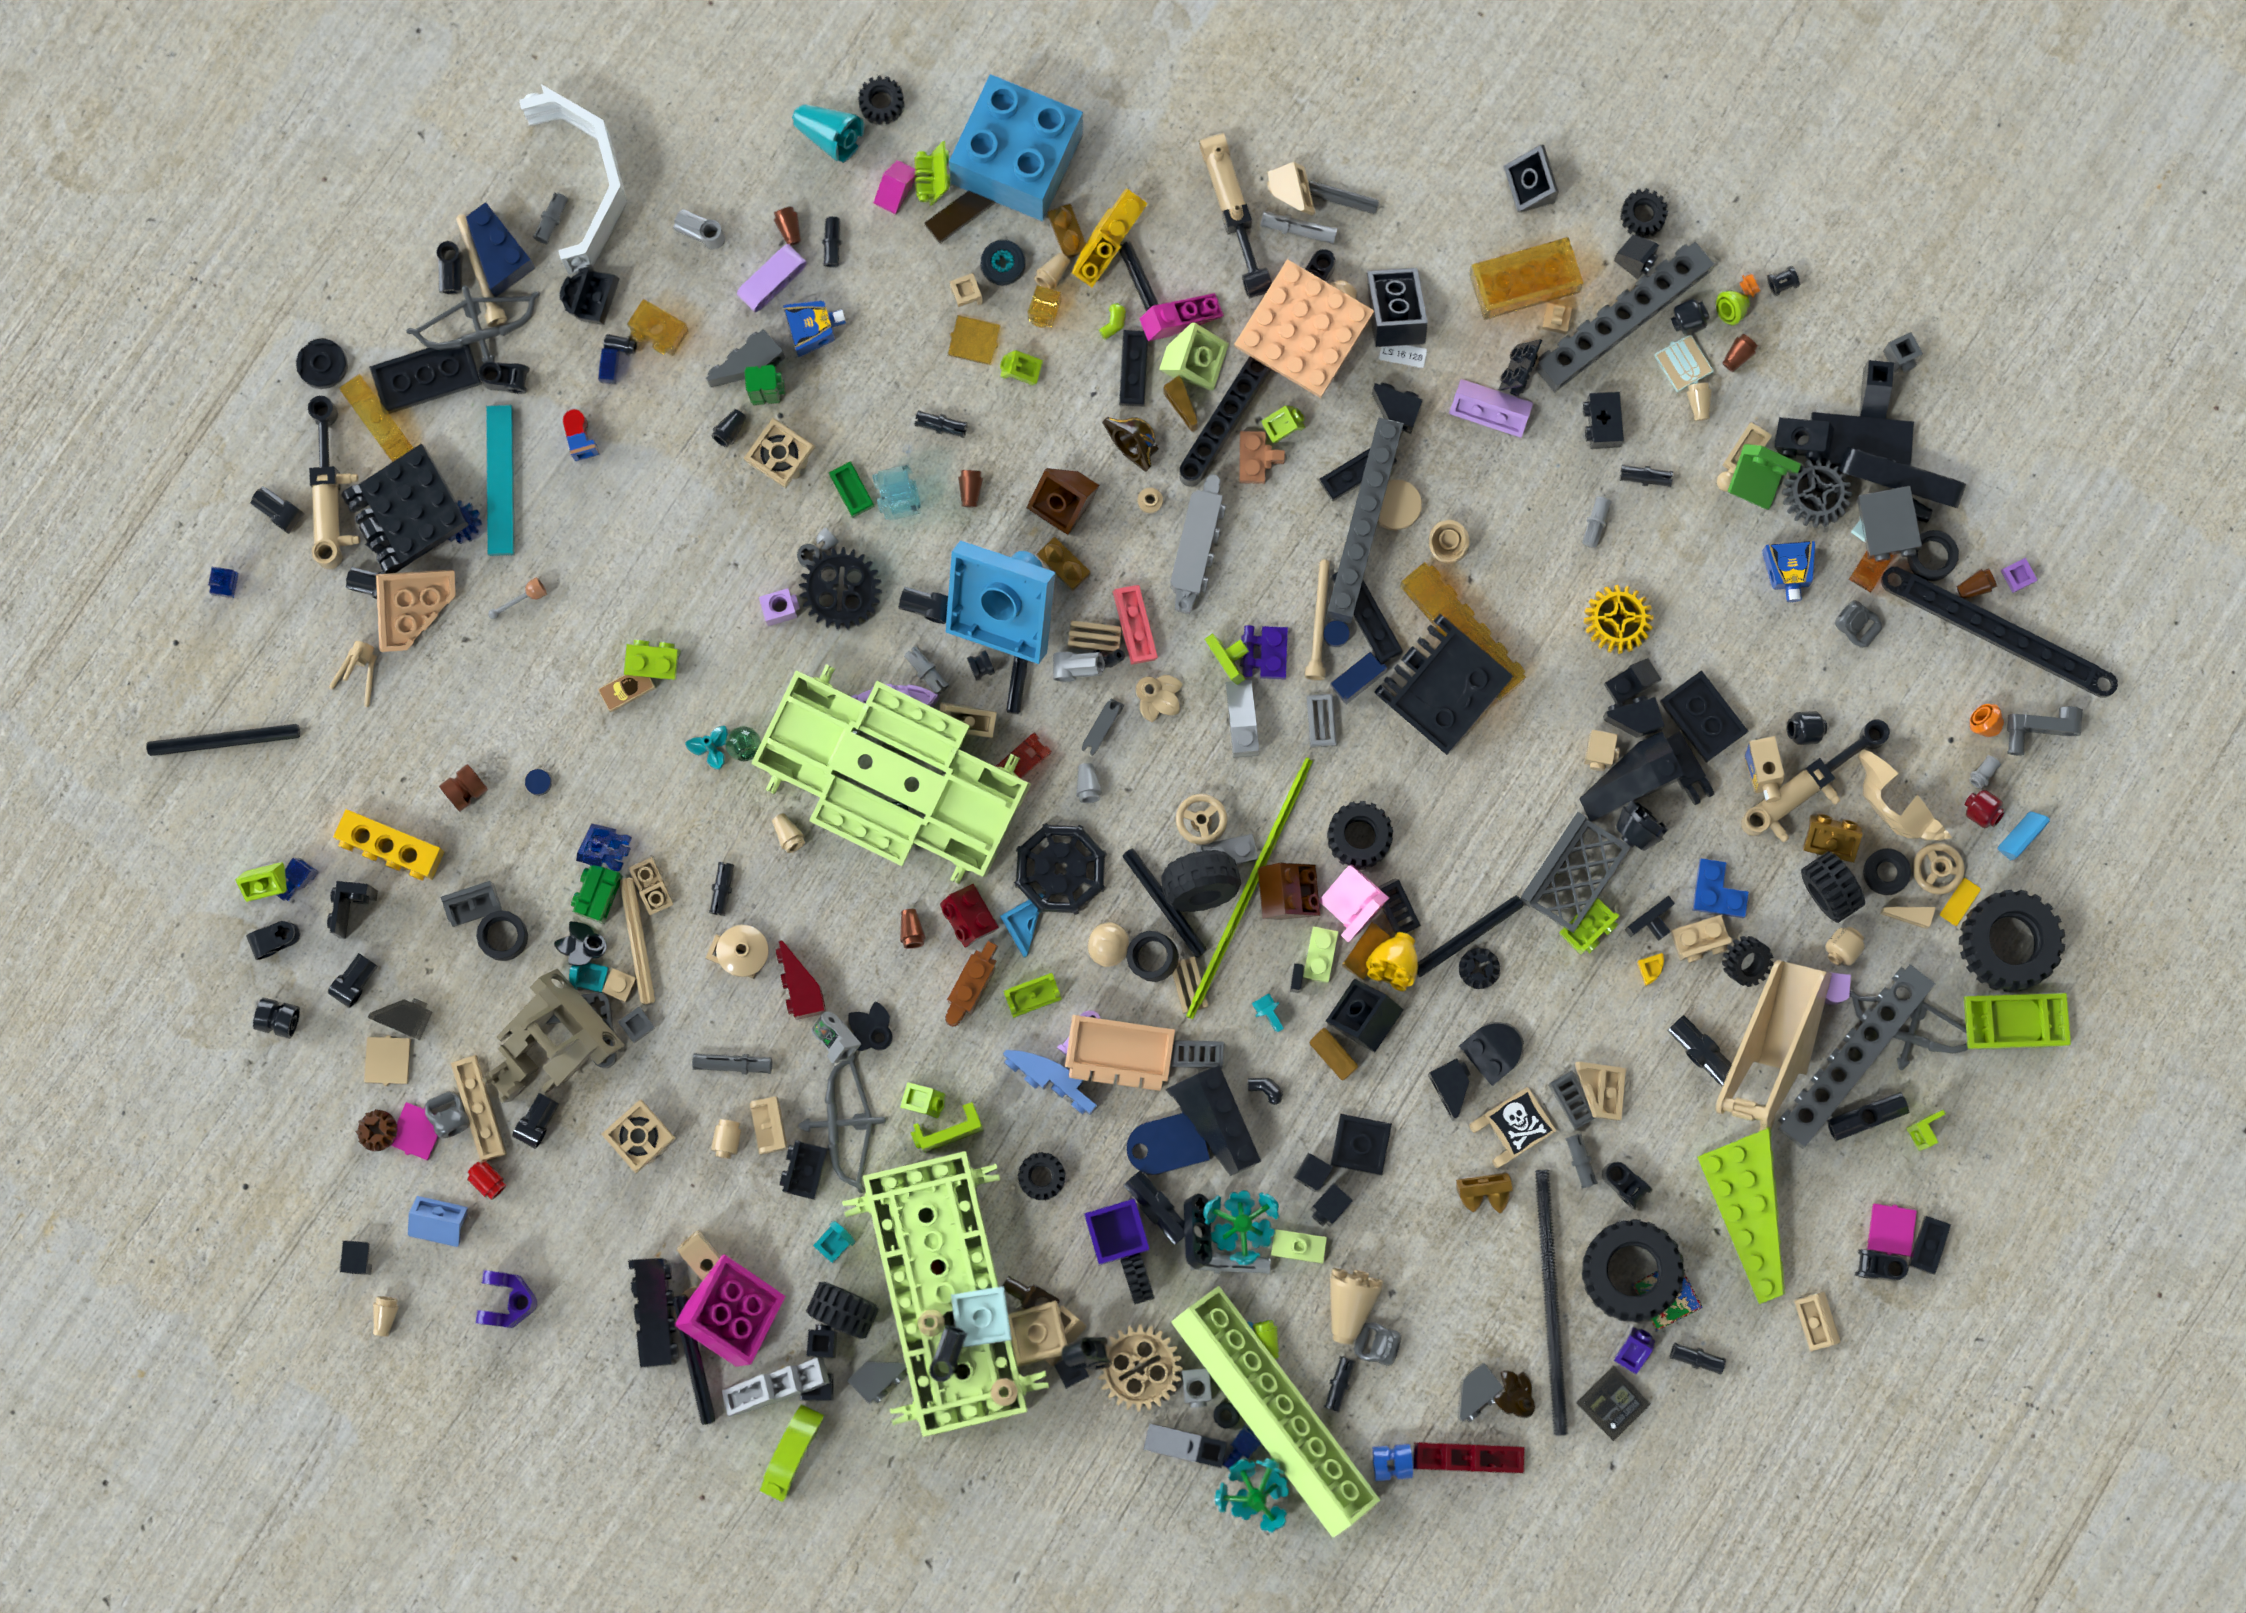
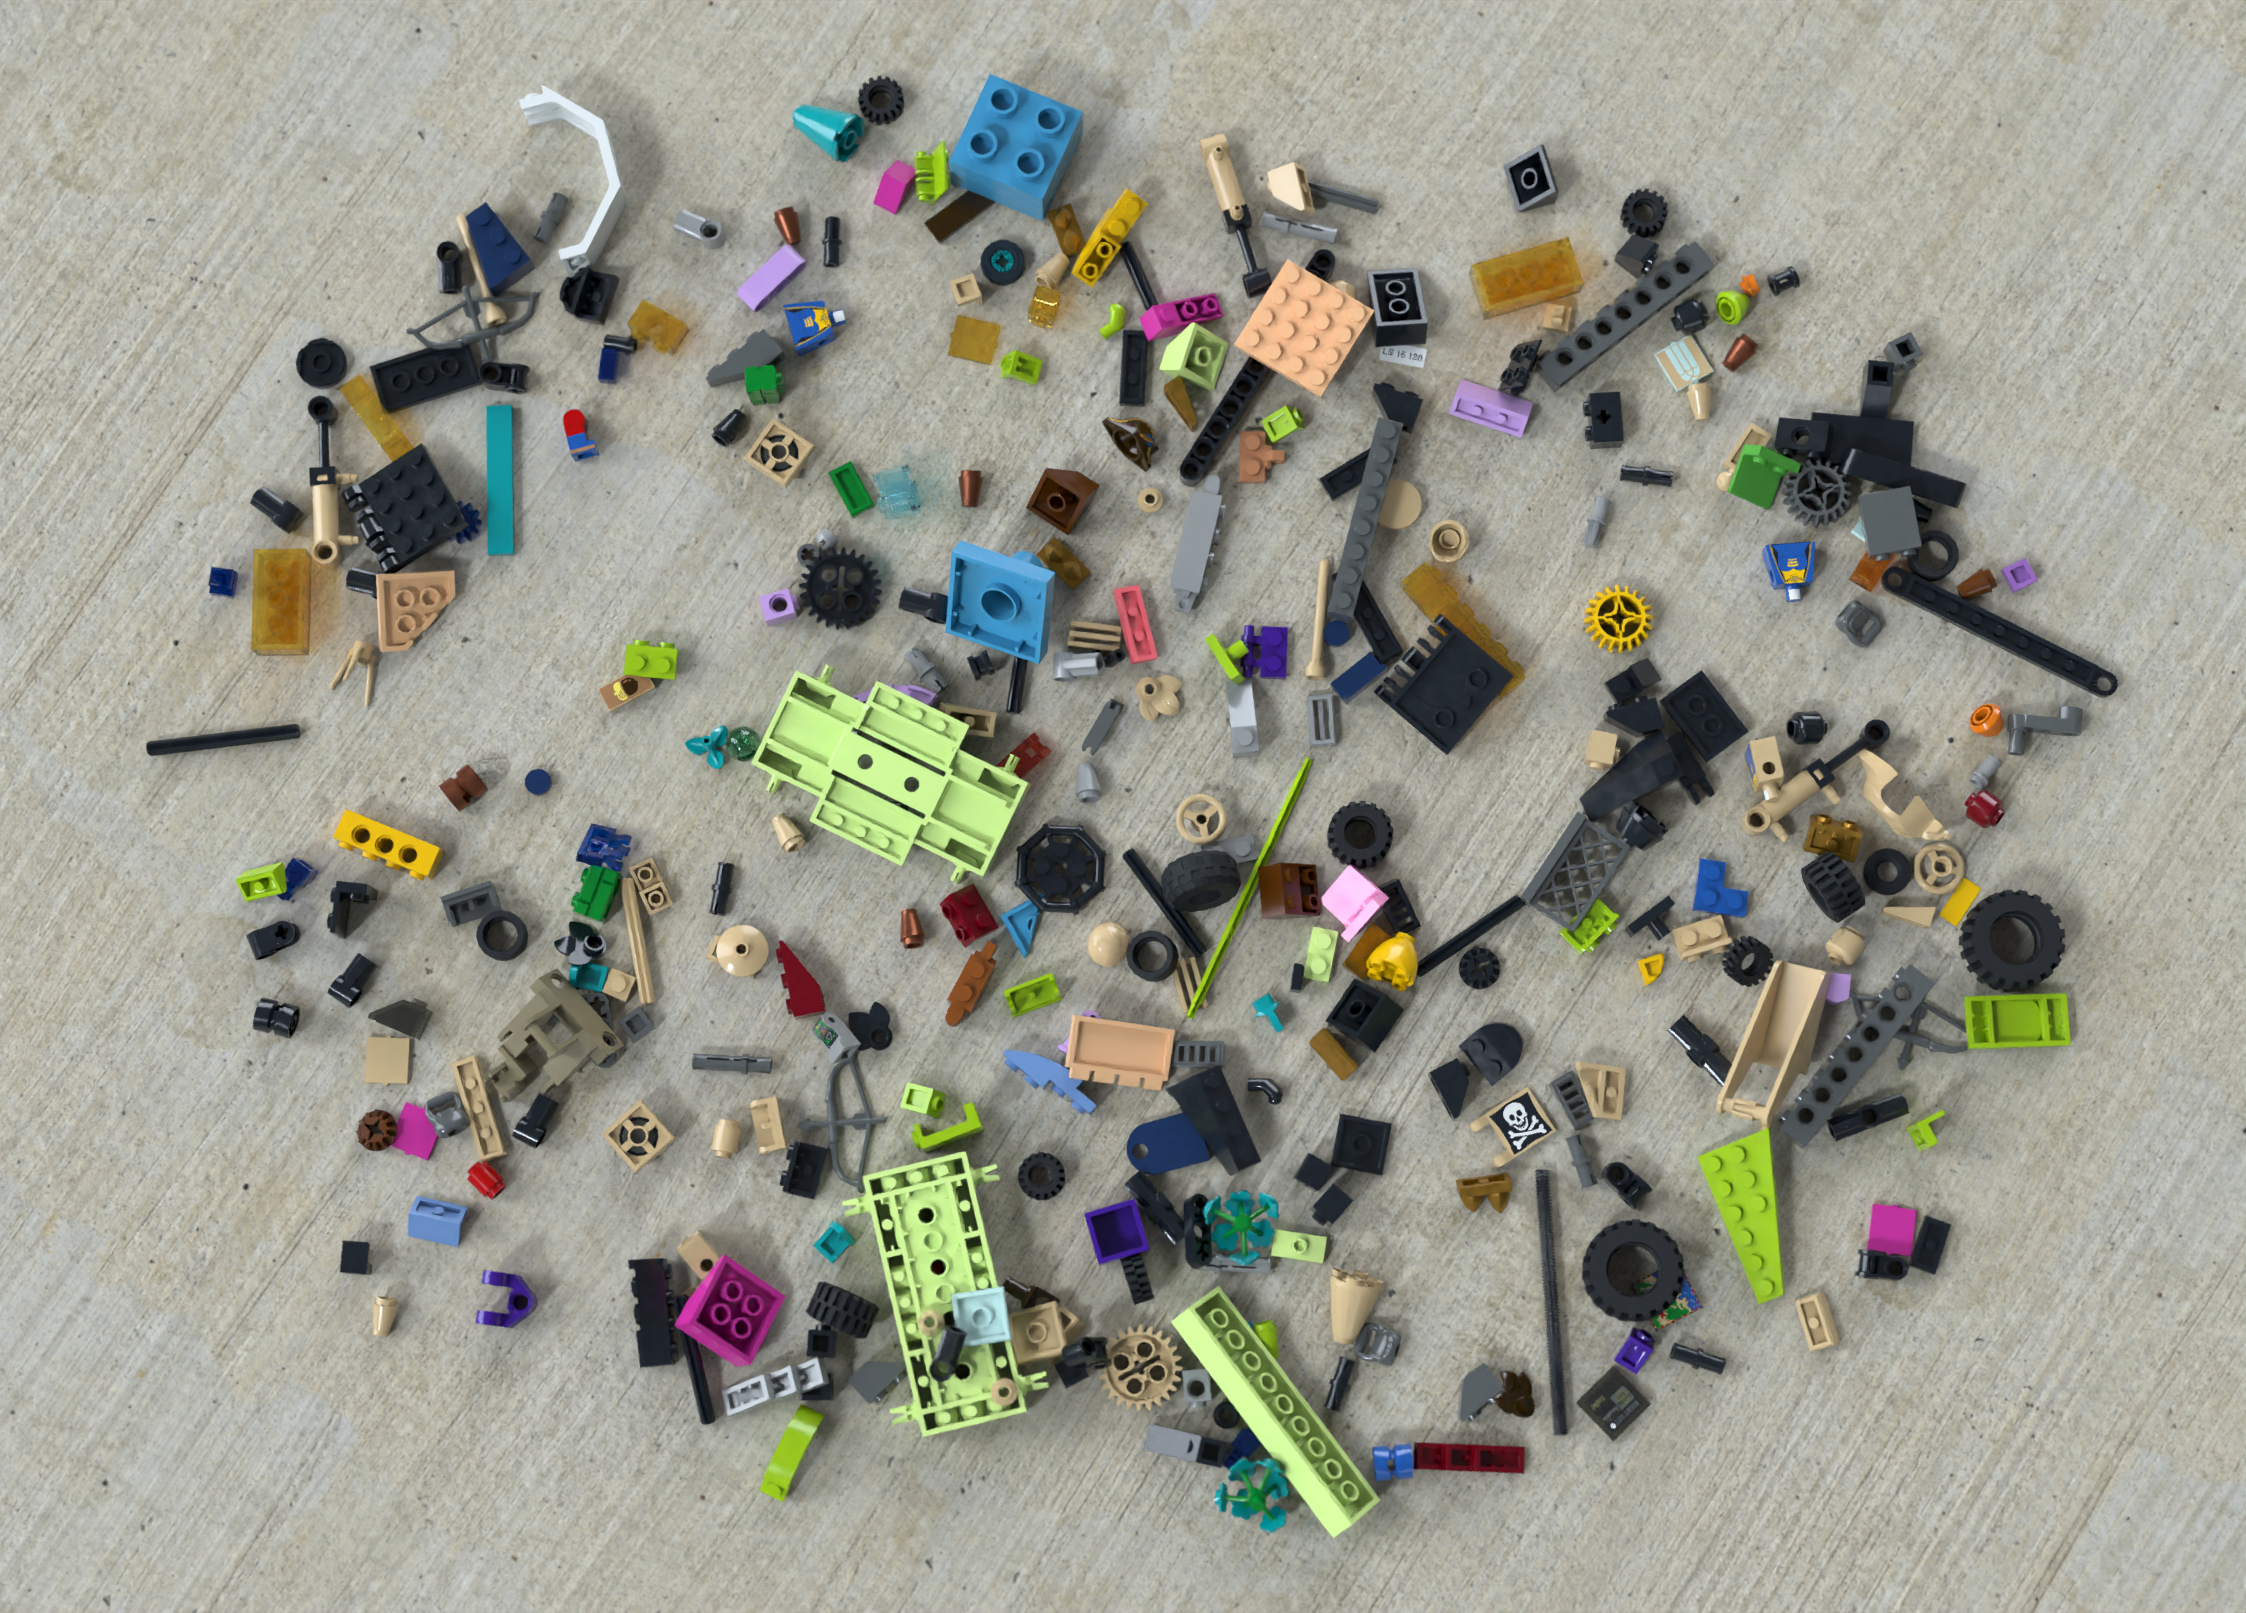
(281, 602): none -> clear yellow brick
(534, 590): hinge -> none
(941, 424): black pin -> none
(2023, 835): dark azure slope -> none

